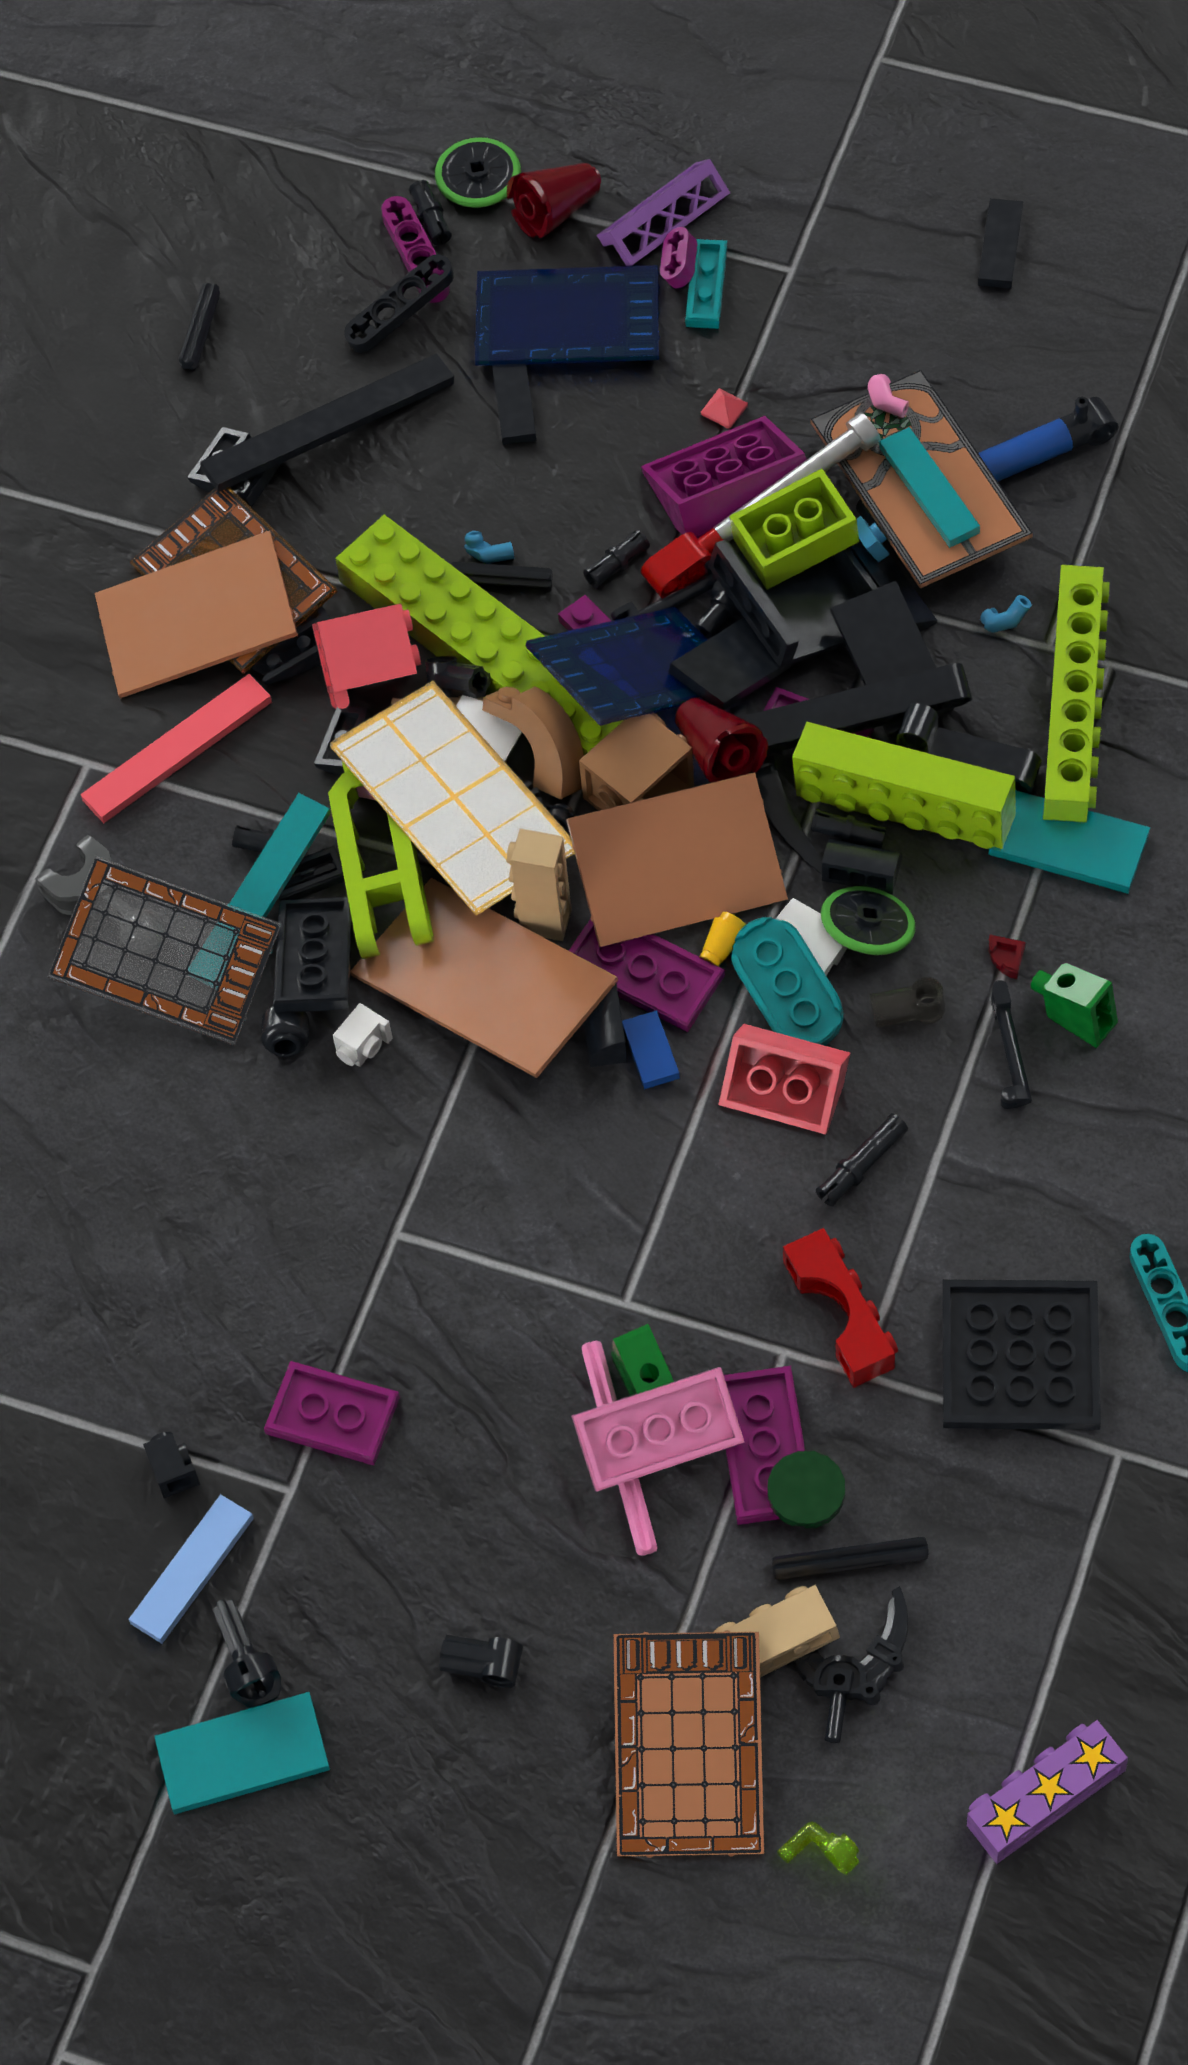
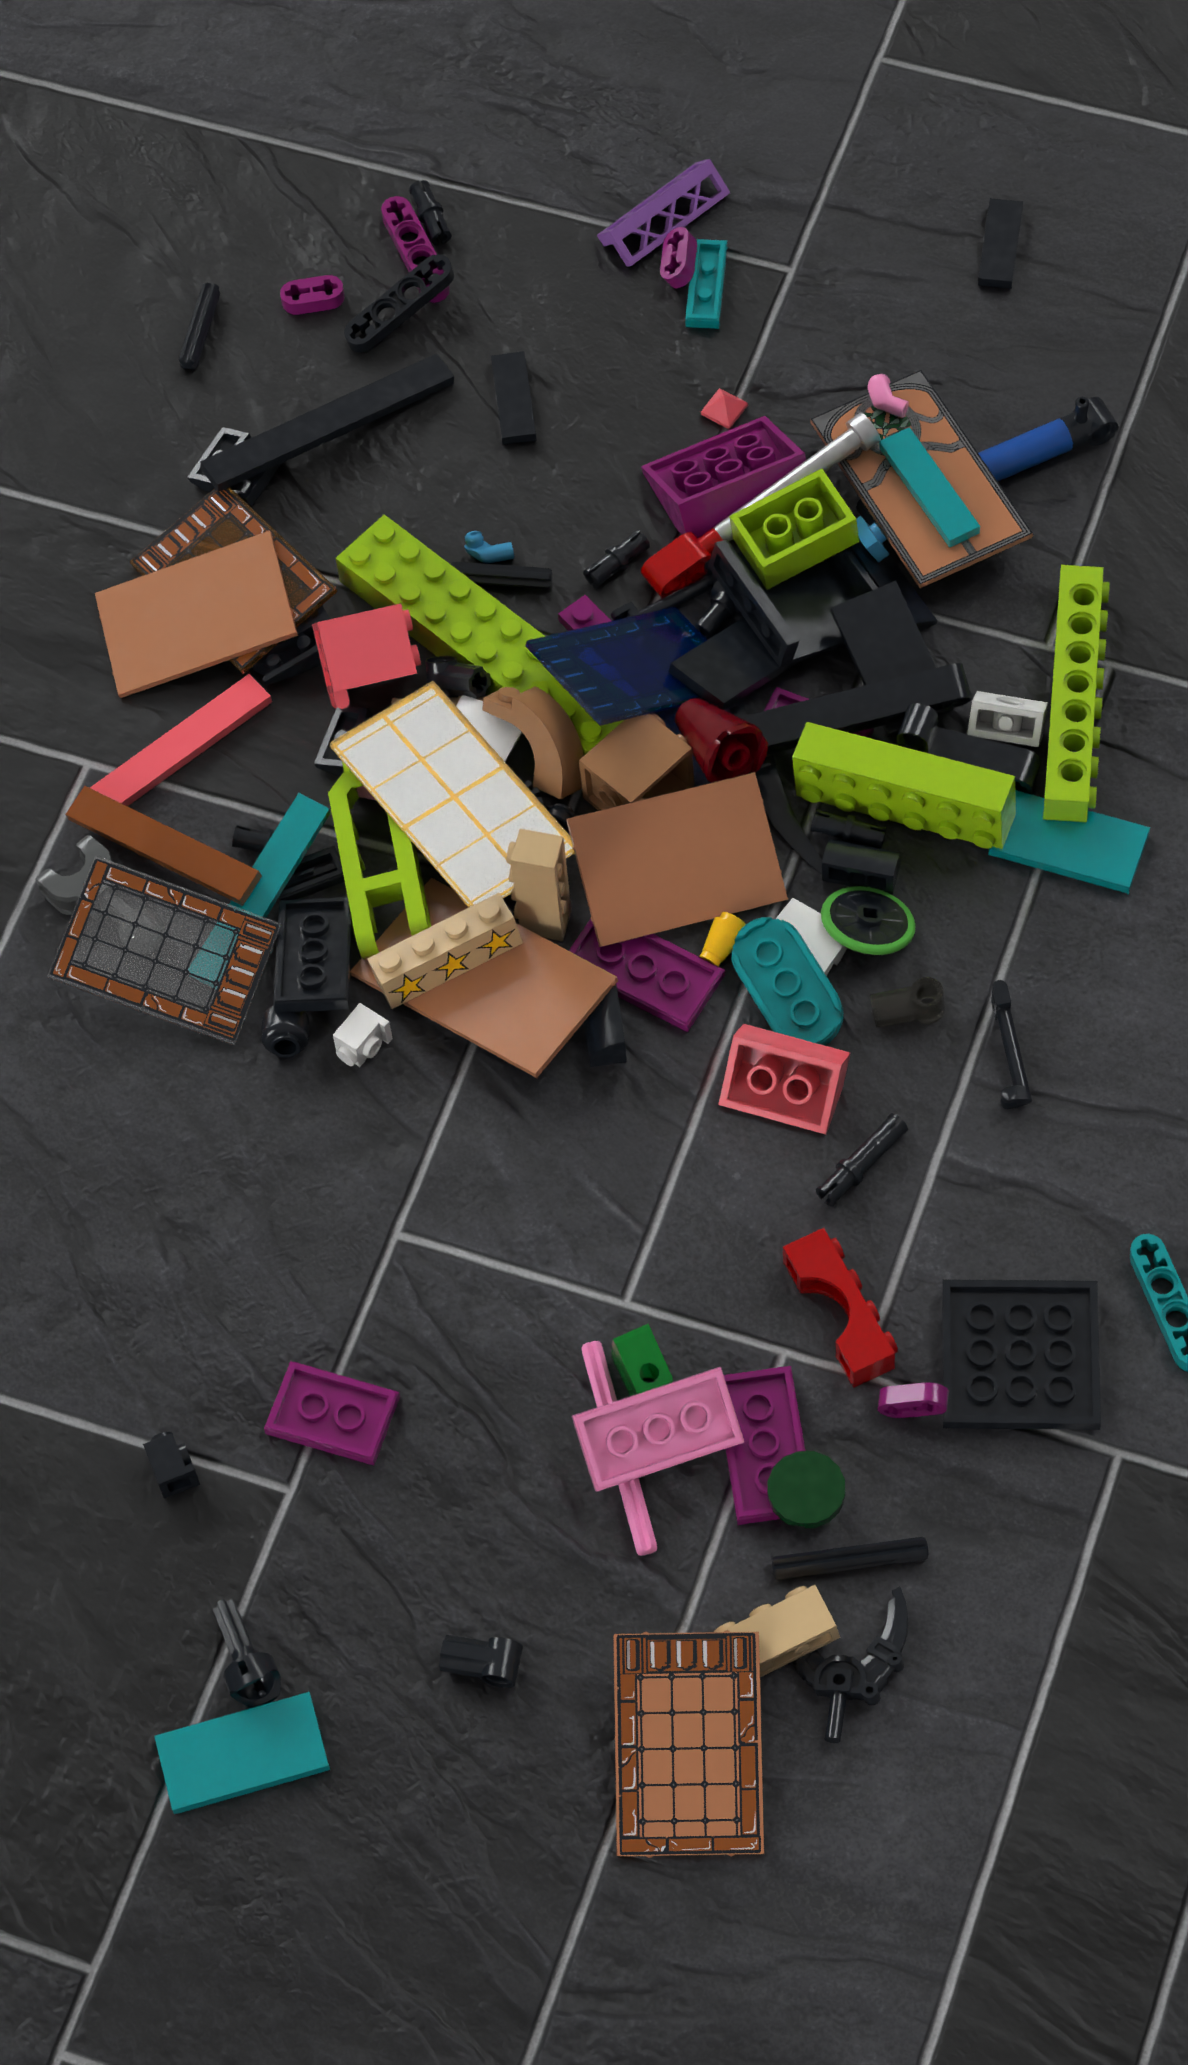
(163, 845): none -> dark orange tile
(191, 1569): light blue tile -> none
(312, 294): none -> magenta beam
(445, 950): none -> tan brick
(476, 172): black wheel -> none
(551, 196): dark red cone -> none
(567, 315): clear blue piece -> none
(650, 1049): blue tile -> none
(838, 1849): clear neon green plate -> none
(913, 1400): none -> magenta beam
(1006, 620): dark azure arm -> none
(1006, 954): dark red tile -> none
(1007, 718): none -> white brick
(1046, 1790): medium lavender brick -> none
(1078, 1002): green torso -> none

